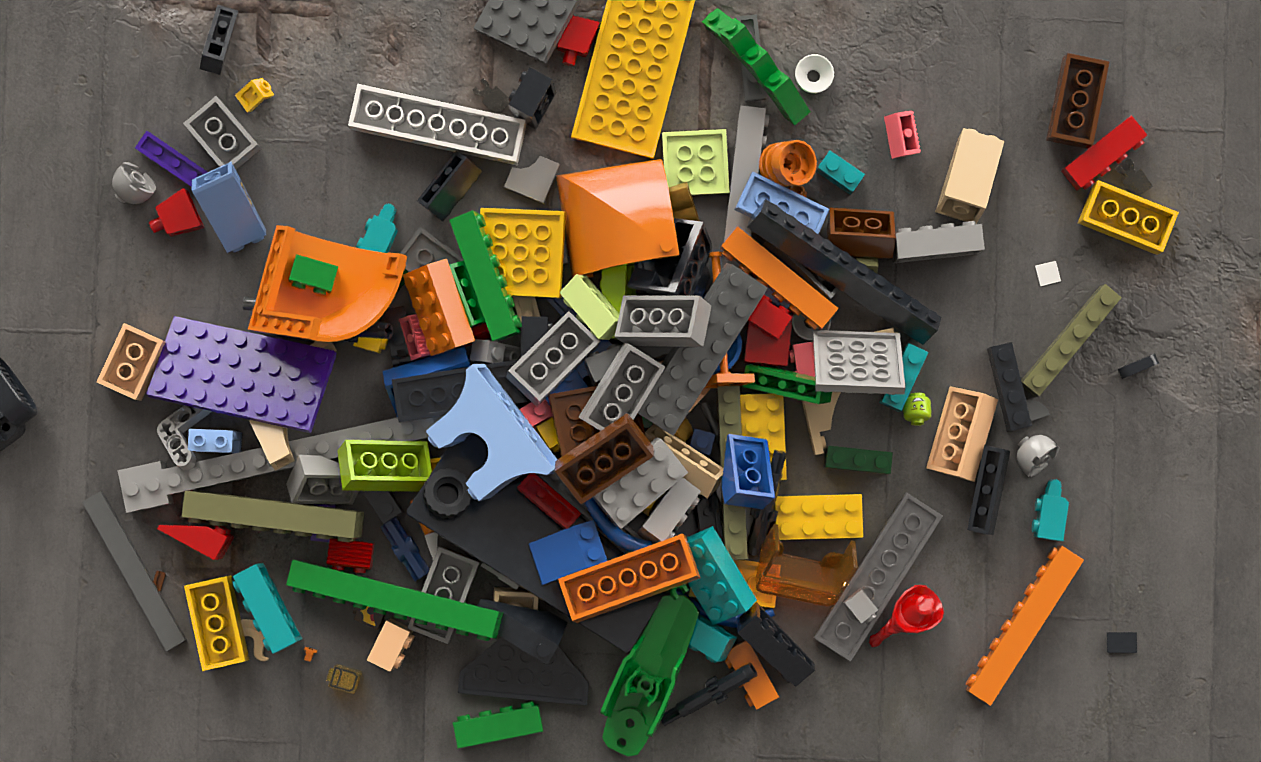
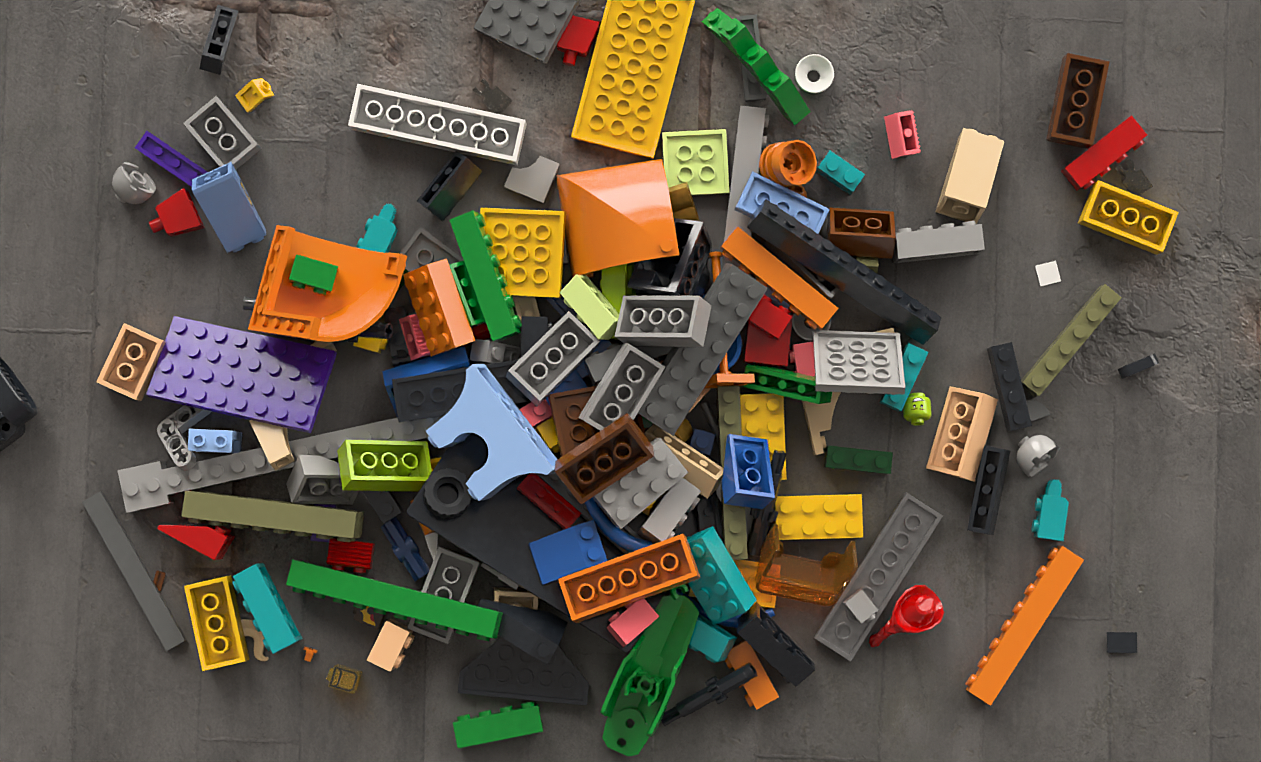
(532, 97): black brick -> none
(632, 621): none -> coral brick

